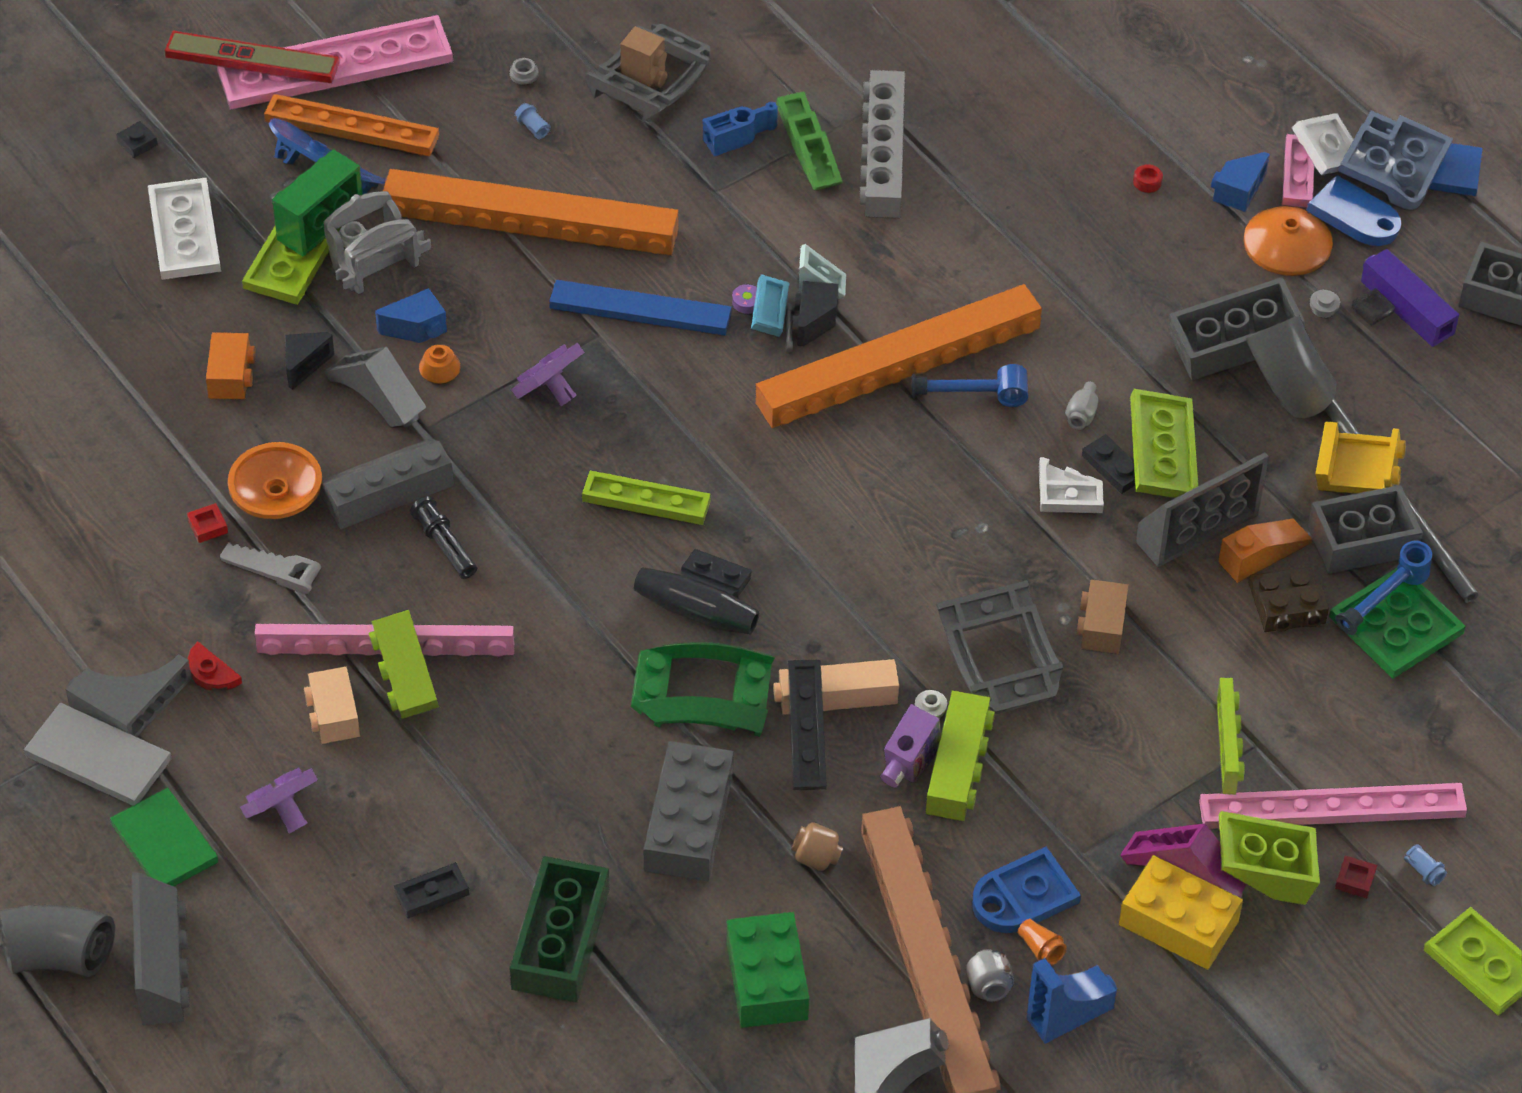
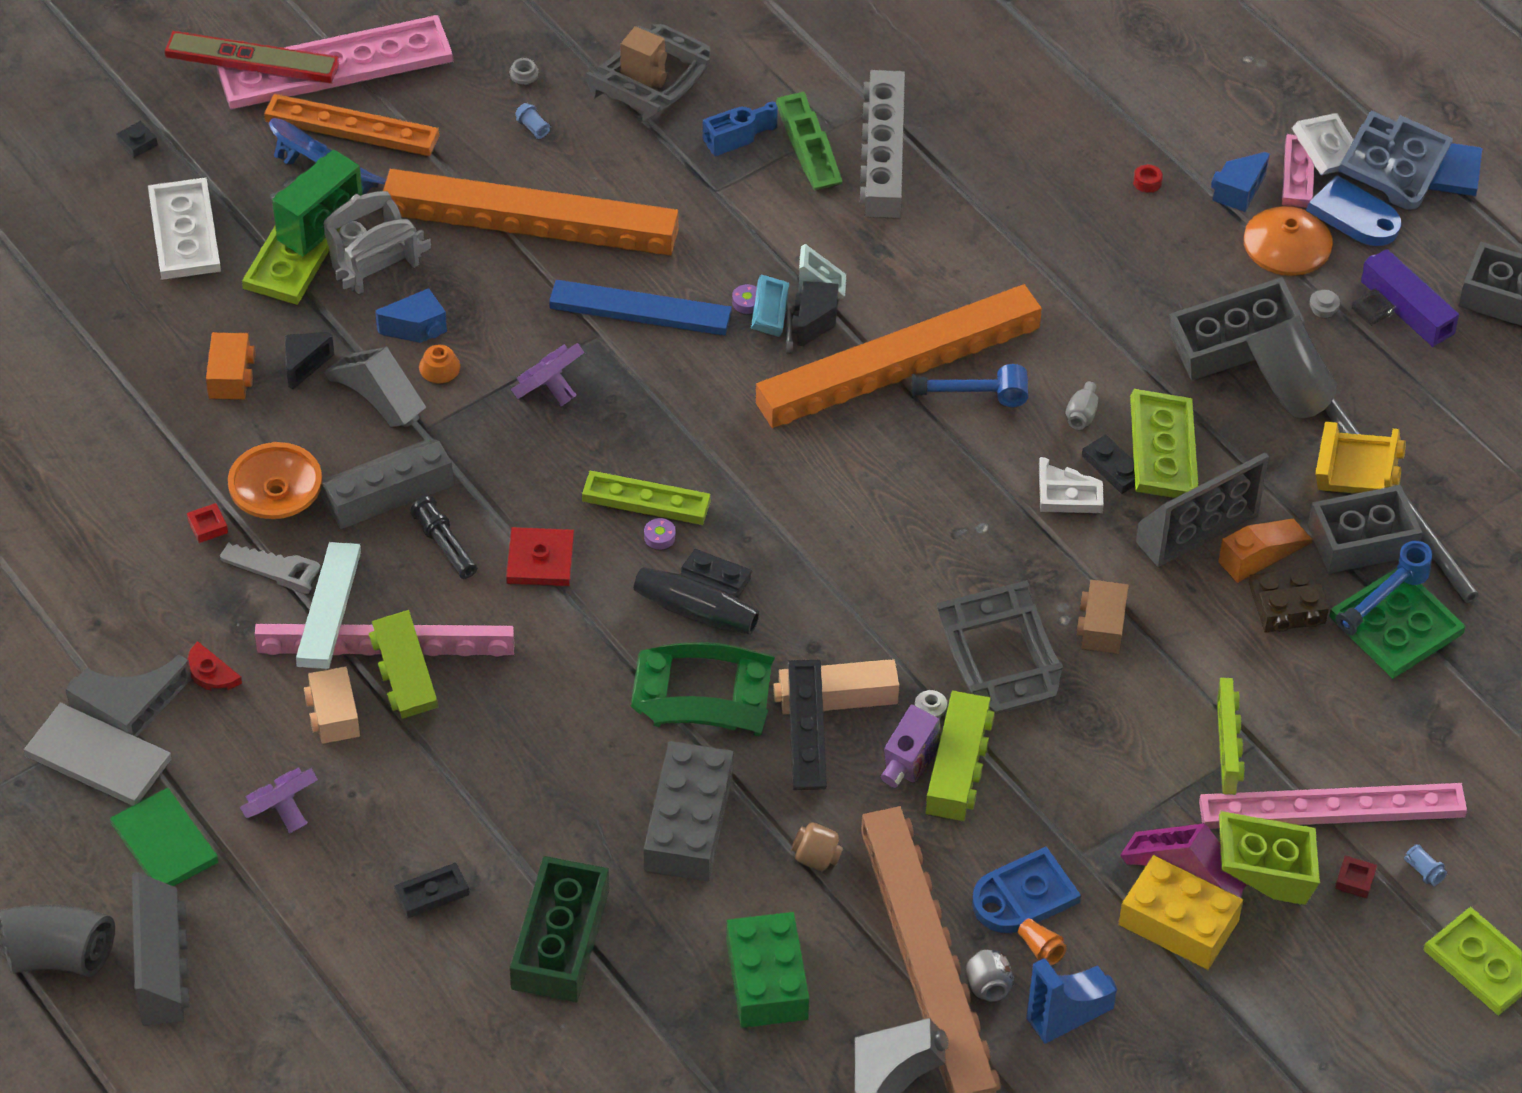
(328, 605): none -> light aqua tile
(540, 556): none -> red plate
(659, 533): none -> medium lavender tile

